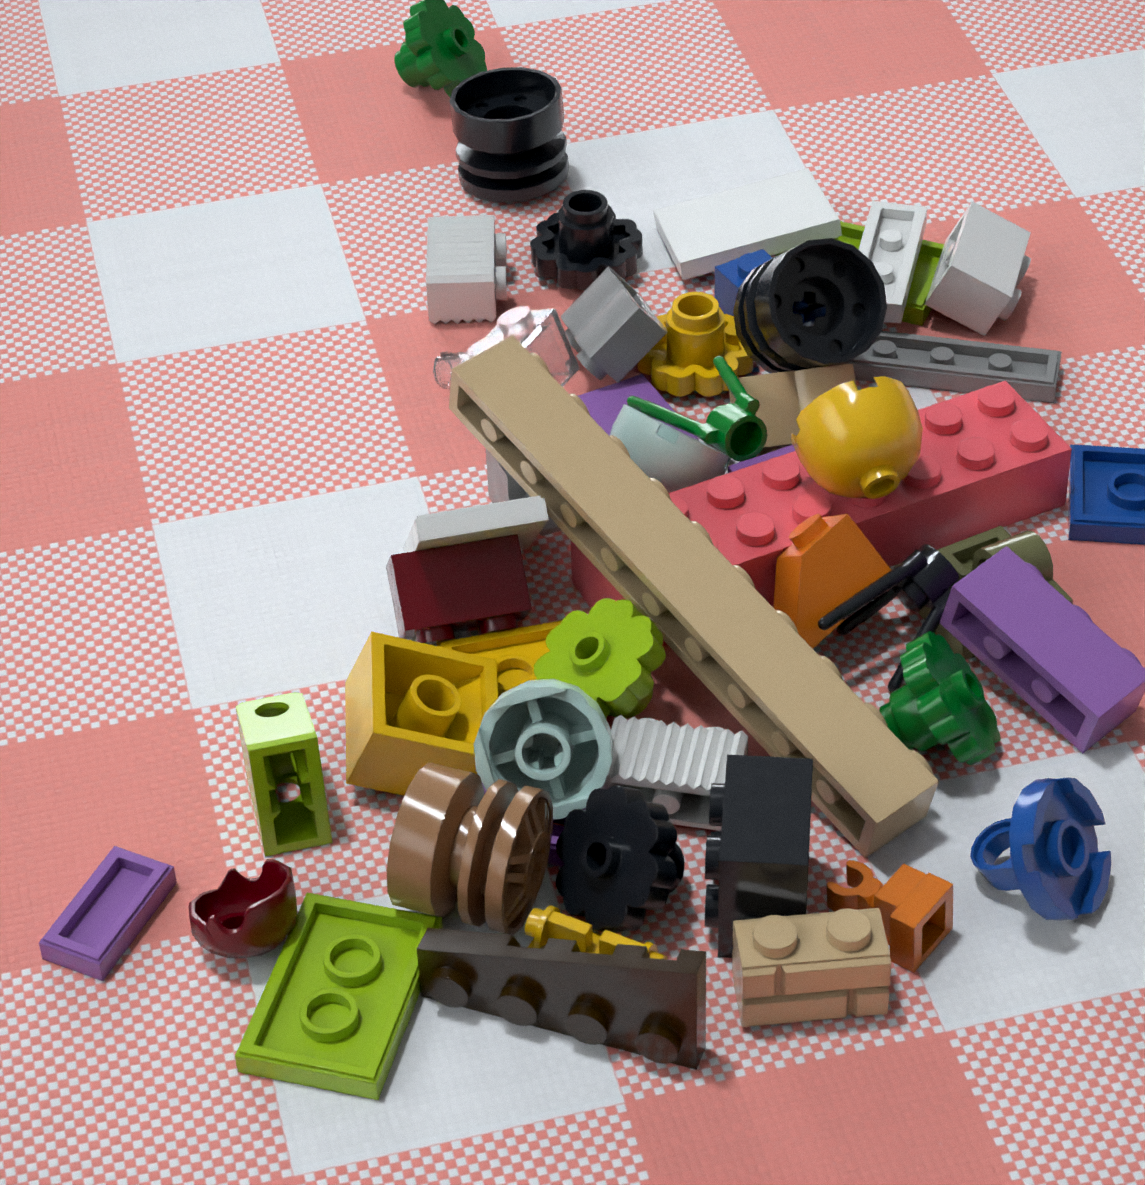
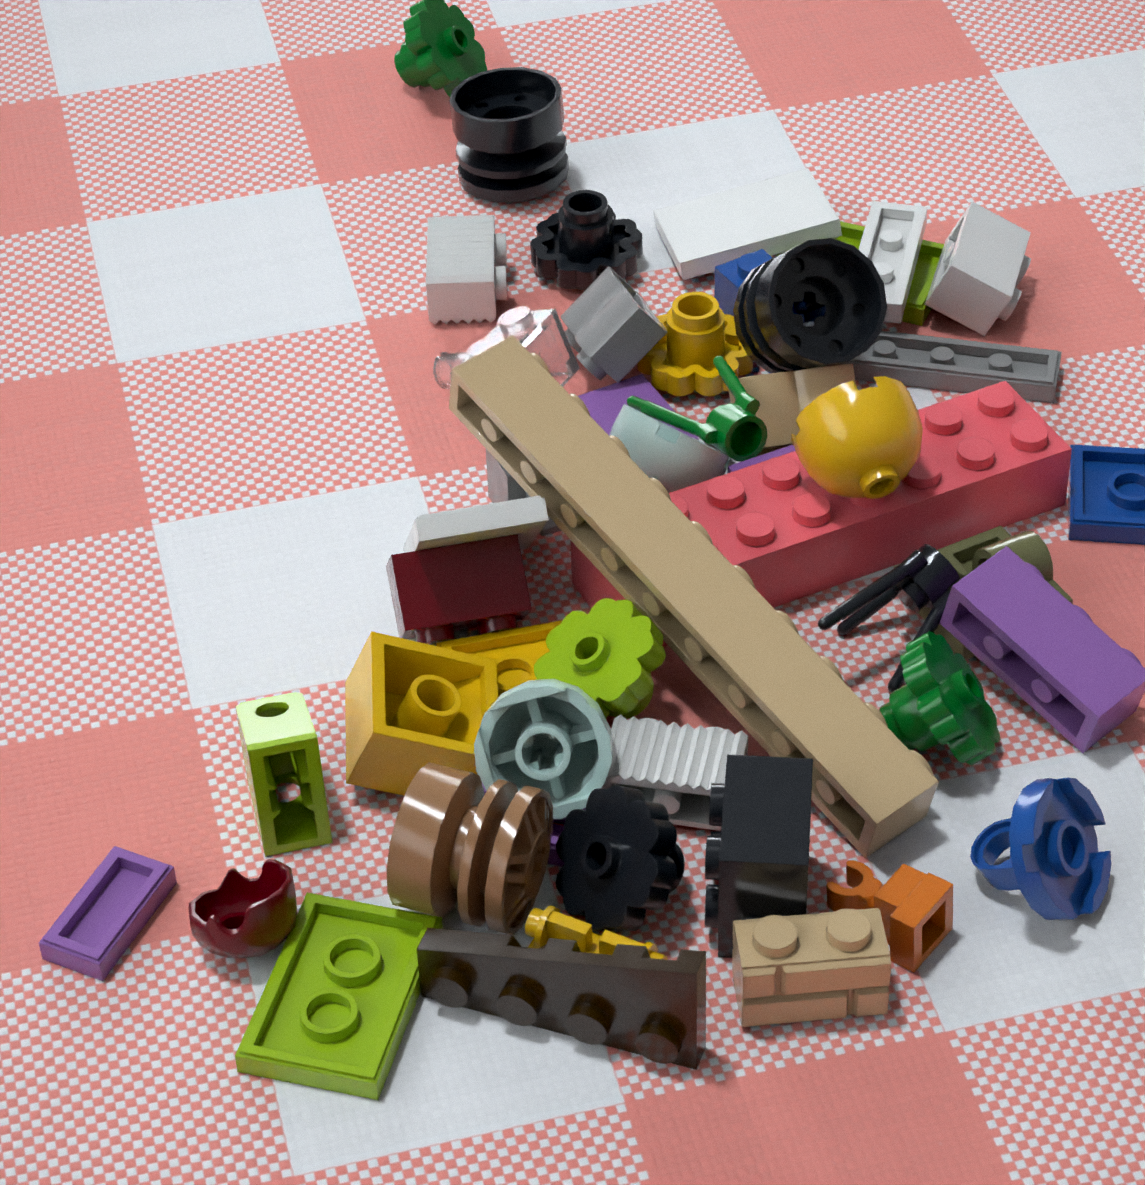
(822, 570): orange slope -> none

